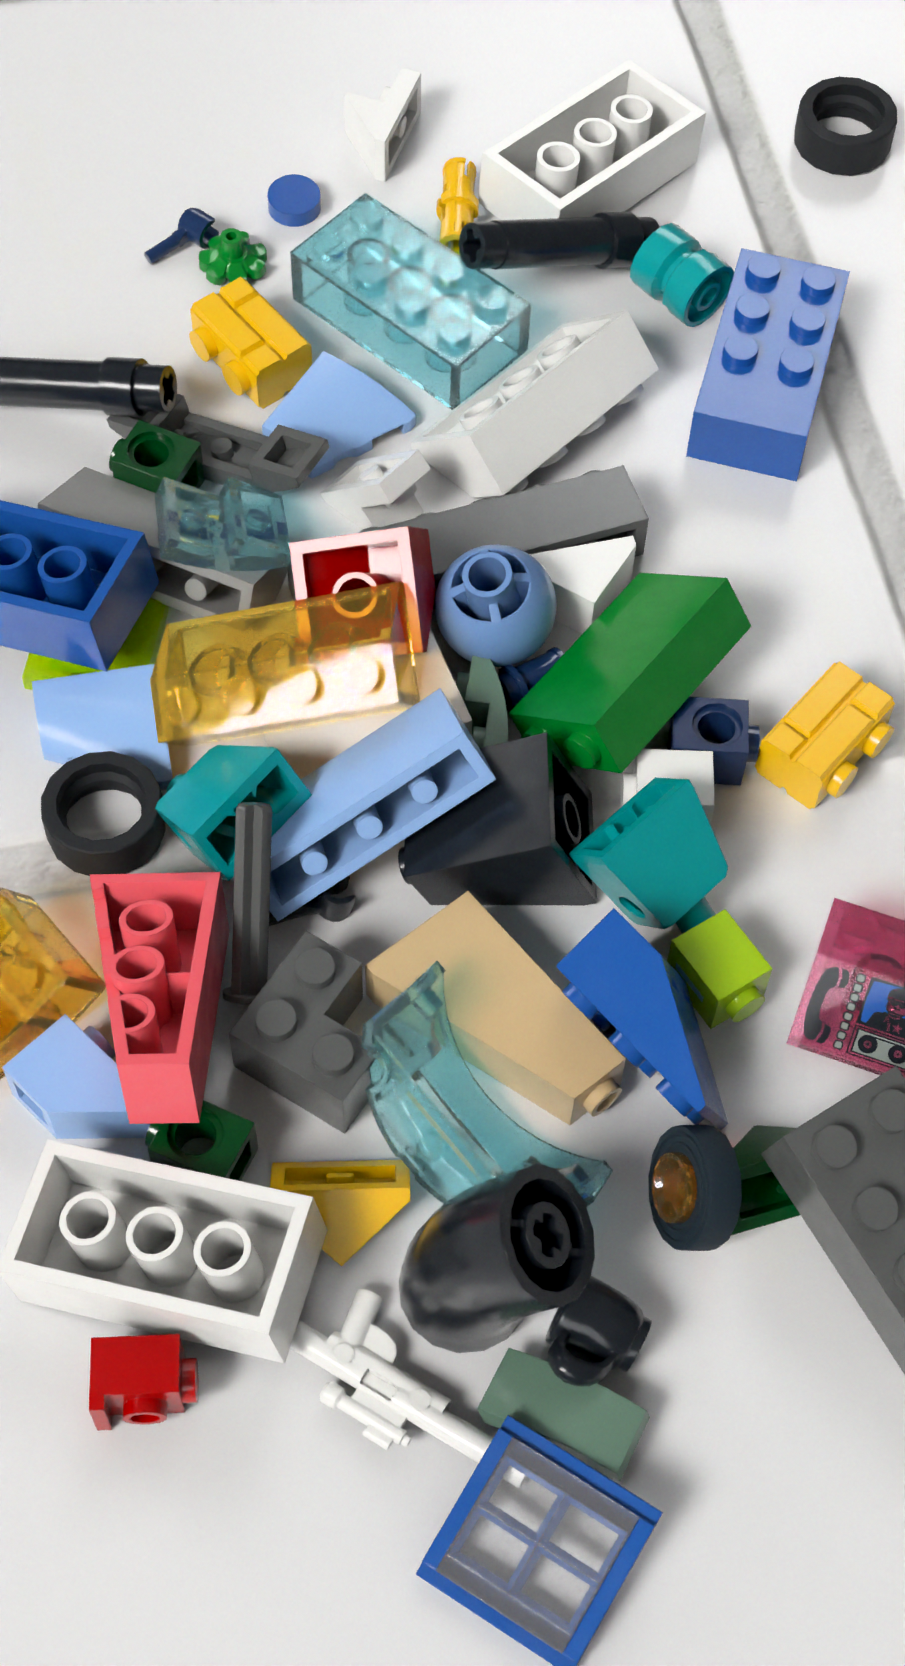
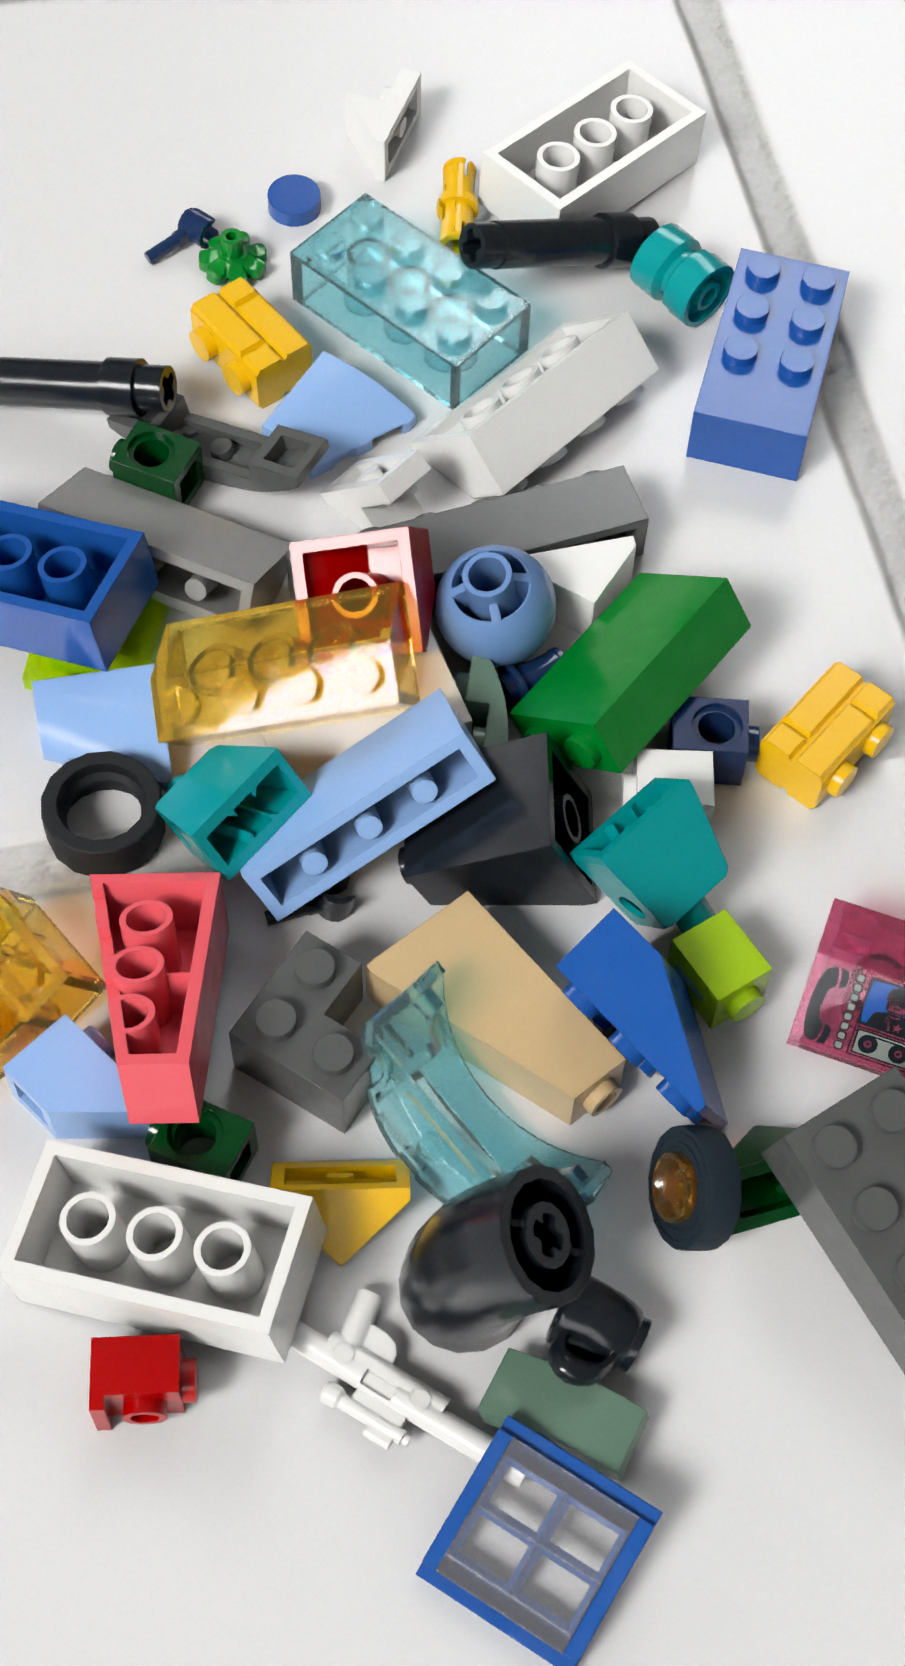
(223, 532): clear light blue slope -> none
(250, 902): dark grey axle -> none
(850, 99): black tyre -> none

